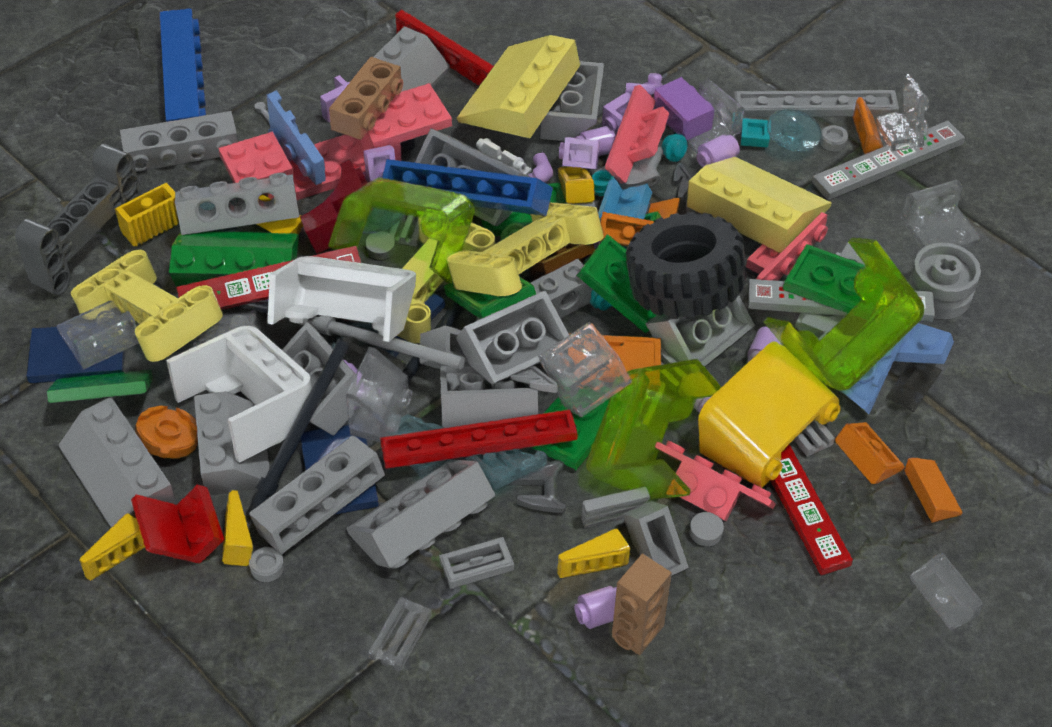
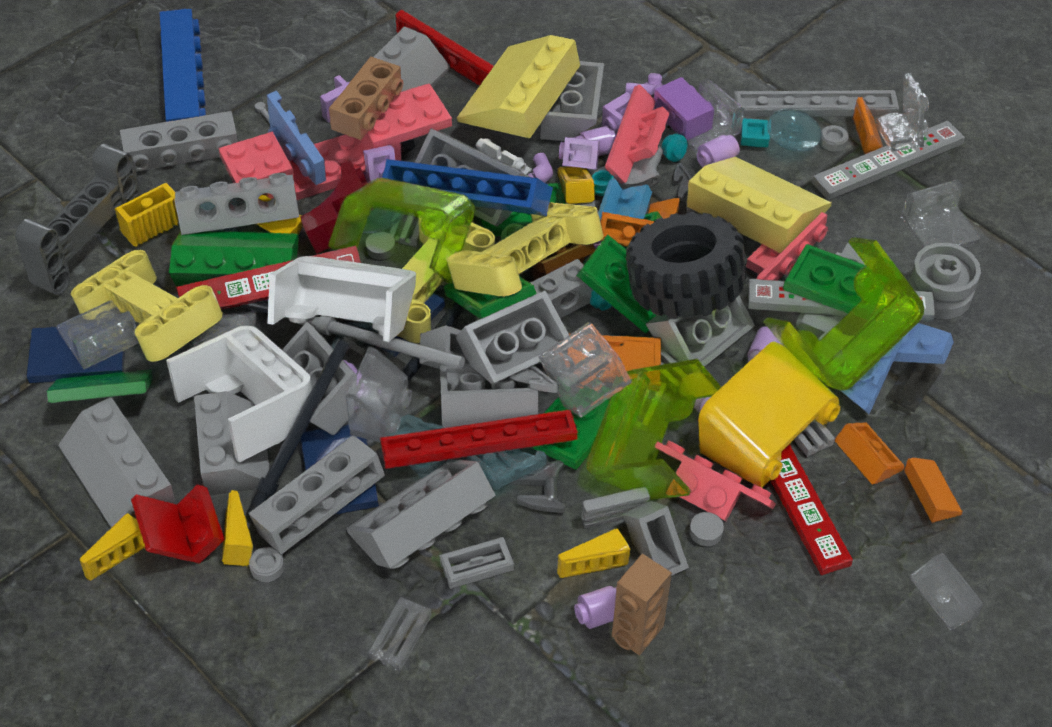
(167, 432): orange tile -> none

